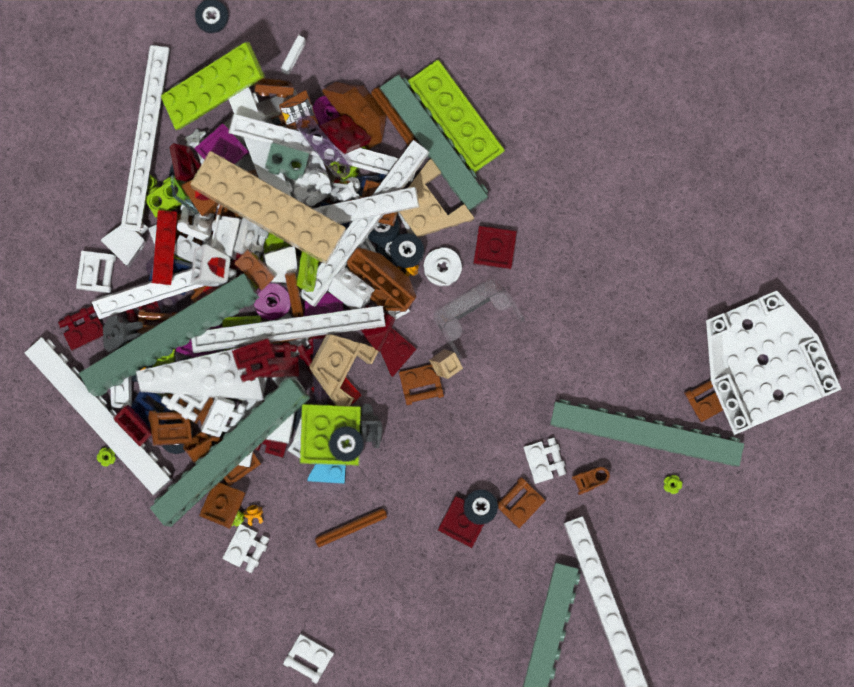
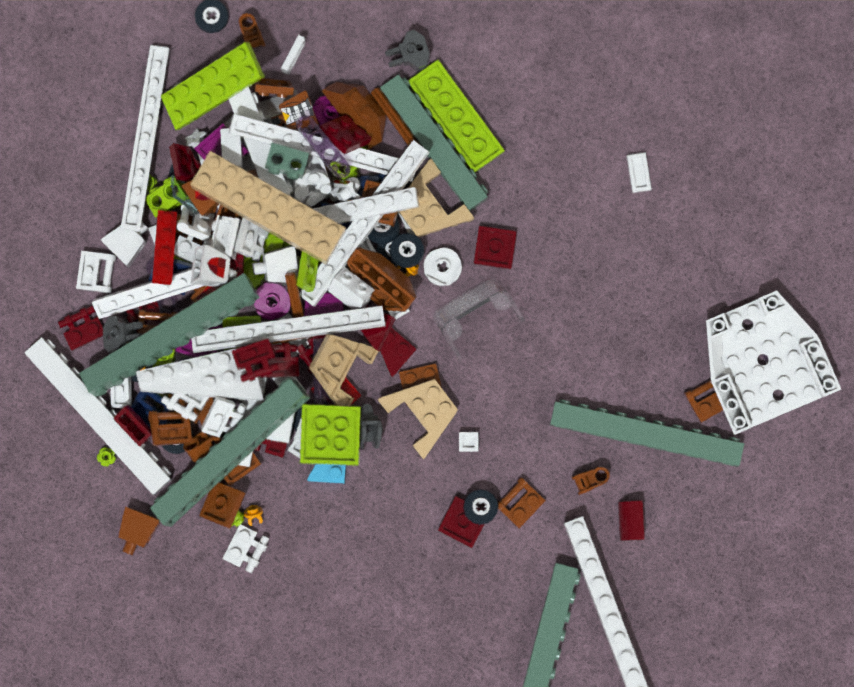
(136, 529): none -> dark orange torso
(231, 147): none -> white tile
(251, 34): none -> dark orange piece
(255, 269): dark orange plate -> none
(311, 652): white plate -> none
(342, 434): black bush -> none
(350, 527): dark orange axle -> none
(409, 52): none -> dark grey hinge
(430, 407): none -> tan wing
(446, 364): tan brick -> none
(468, 441): none -> white plate
(539, 463): white plate -> none
(631, 520): none -> dark red brick
(638, 172): none -> white tile
(672, 489): lime plate -> none

